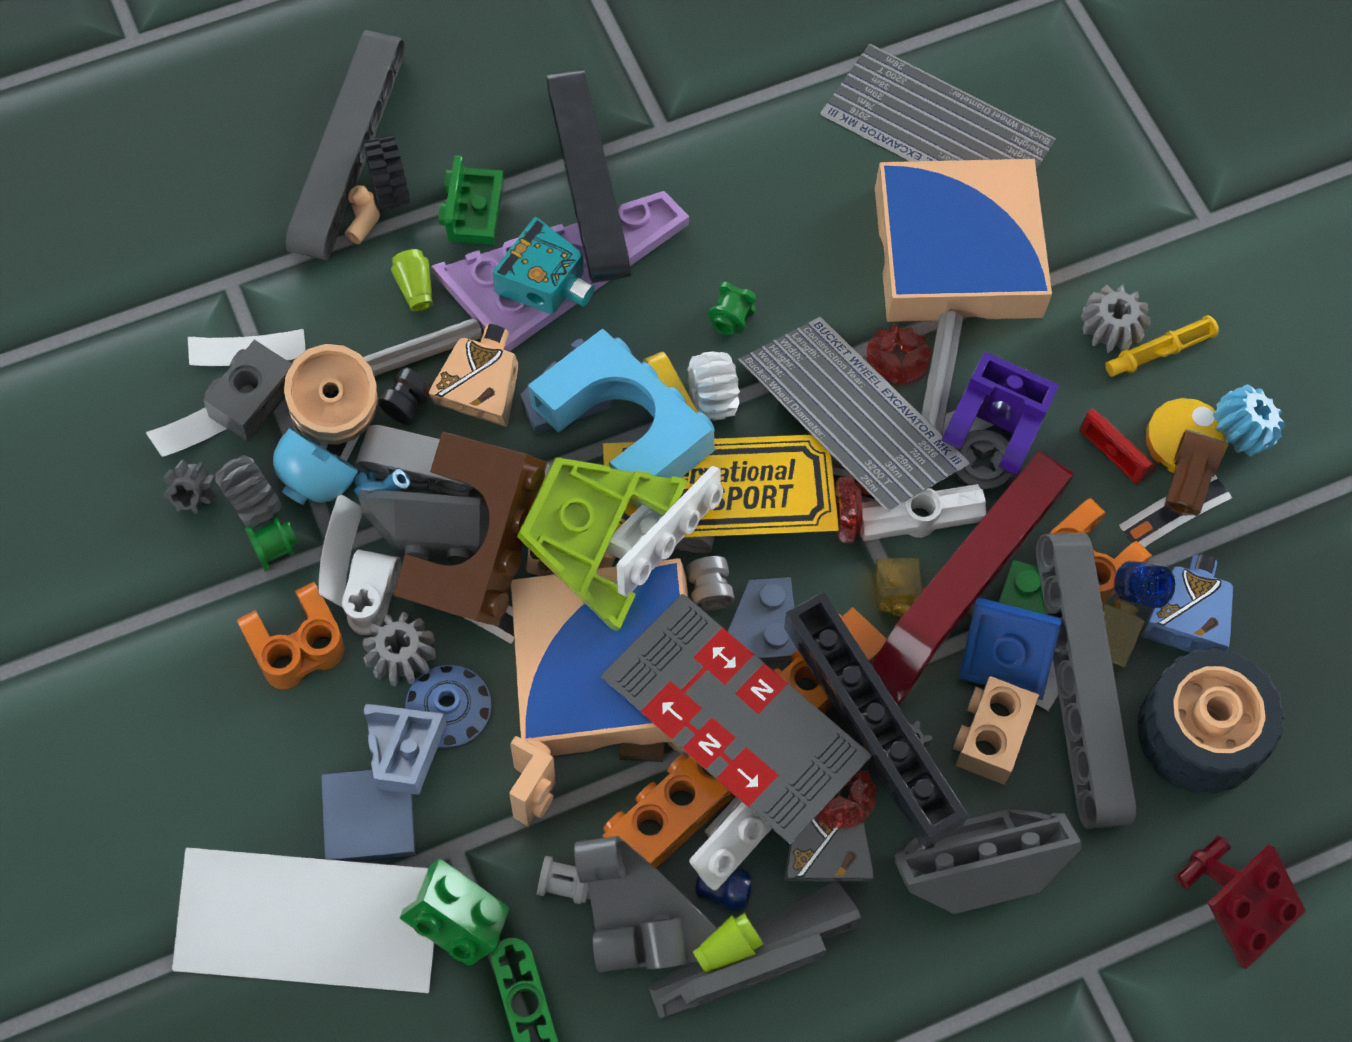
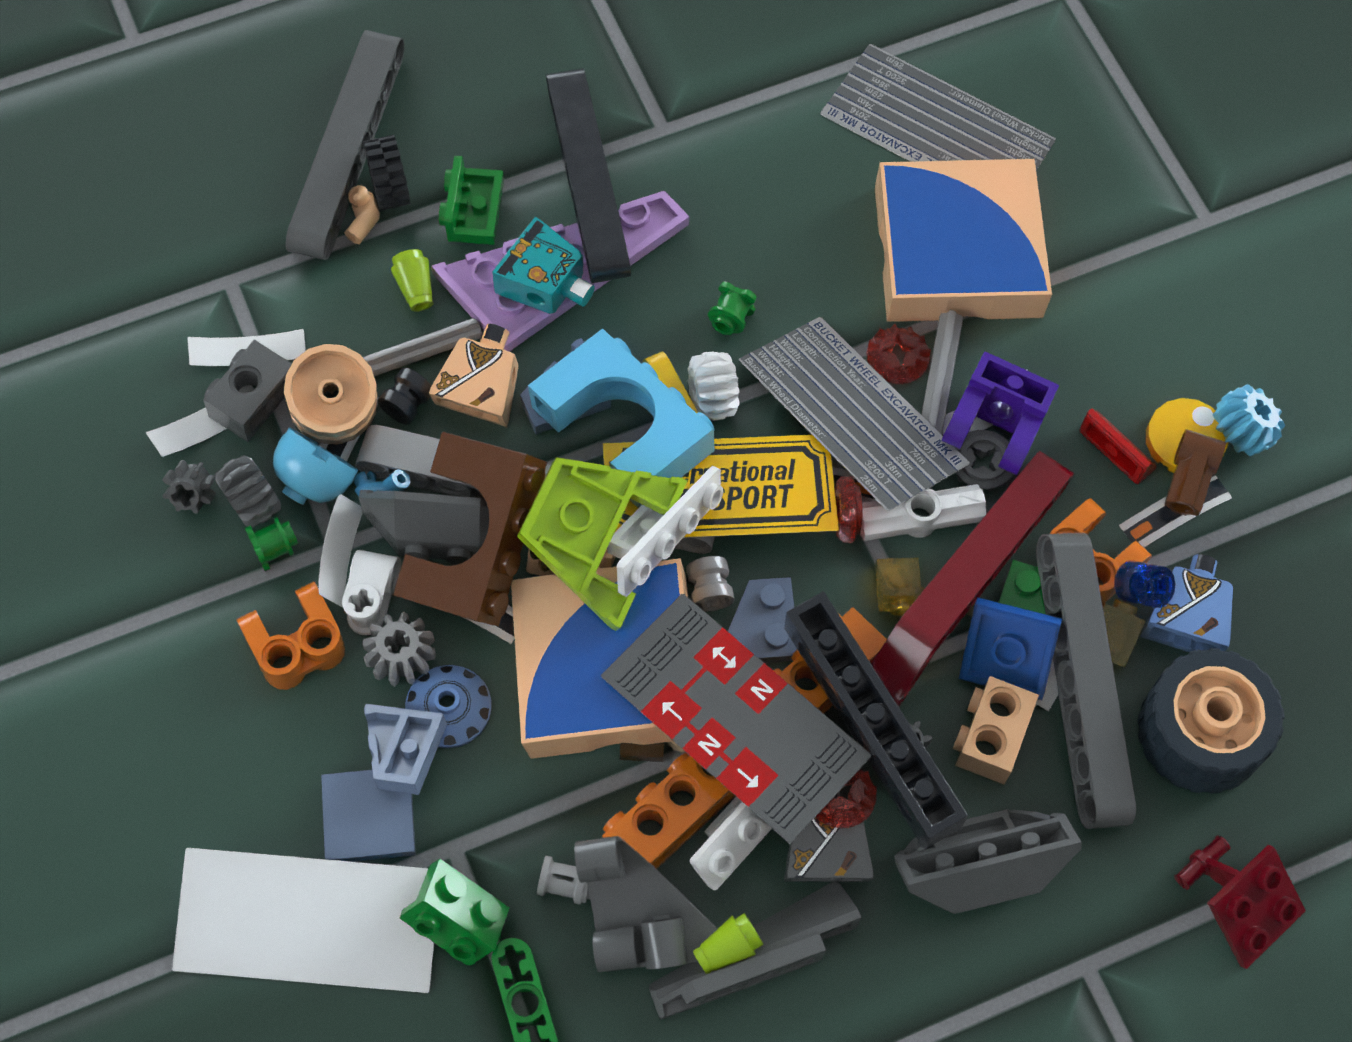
(532, 790): light nougat bracket -> none
(733, 892): clear blue piece -> none
(1115, 318): light grey gear -> none
(1163, 346): yellow piece -> none

